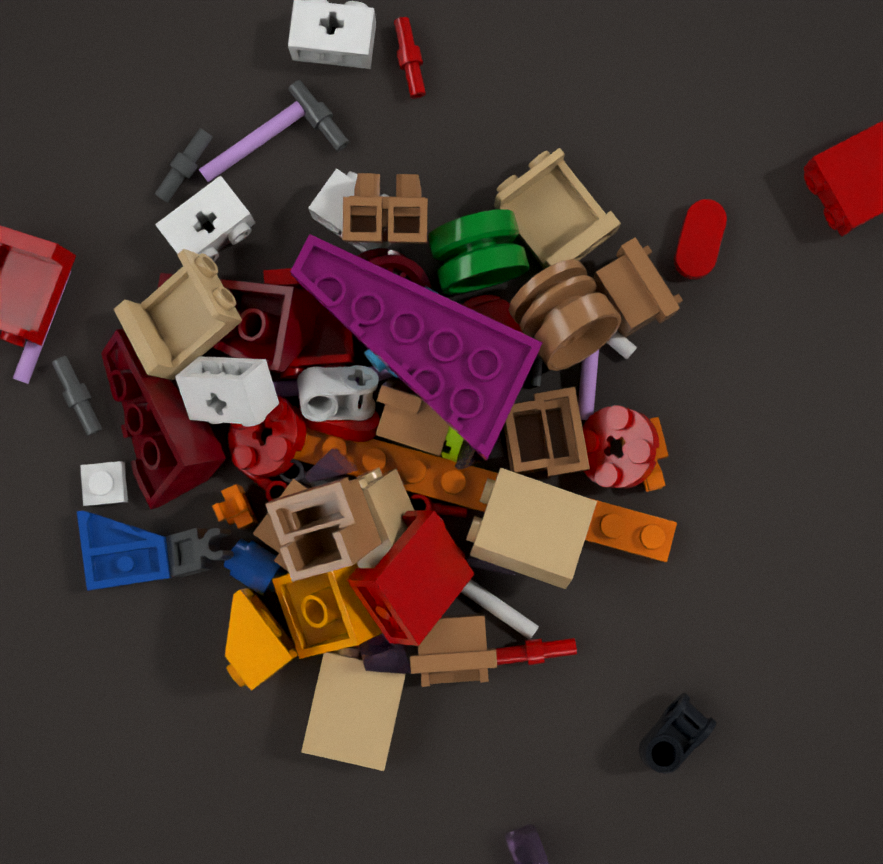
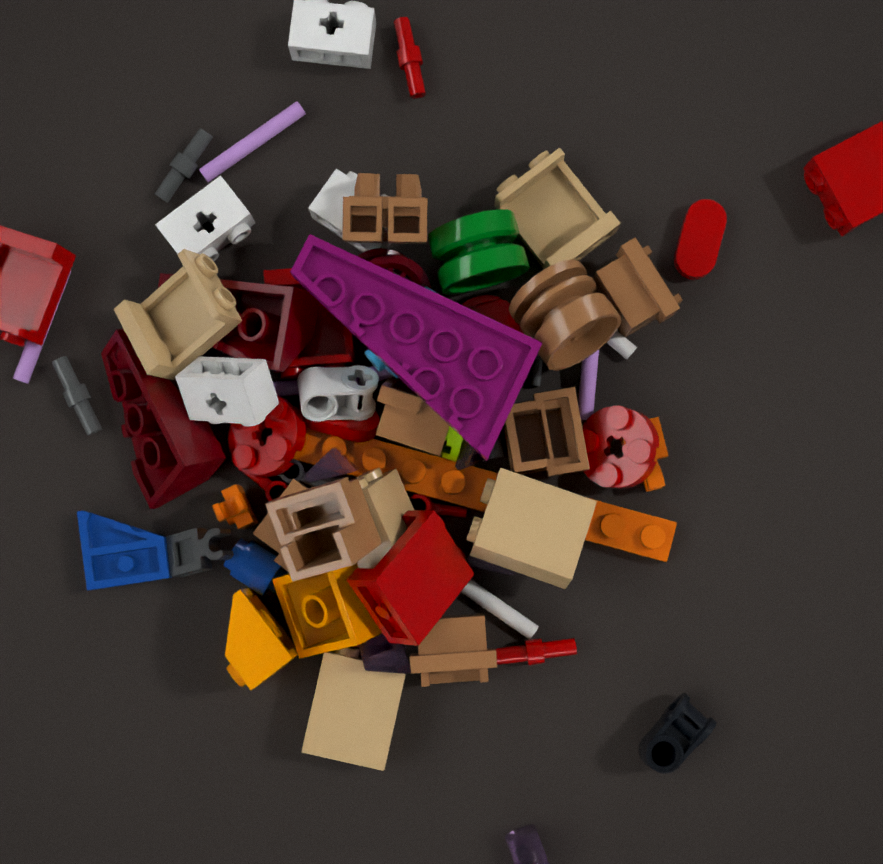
(104, 483): white plate -> none
(318, 115): dark grey bar -> none

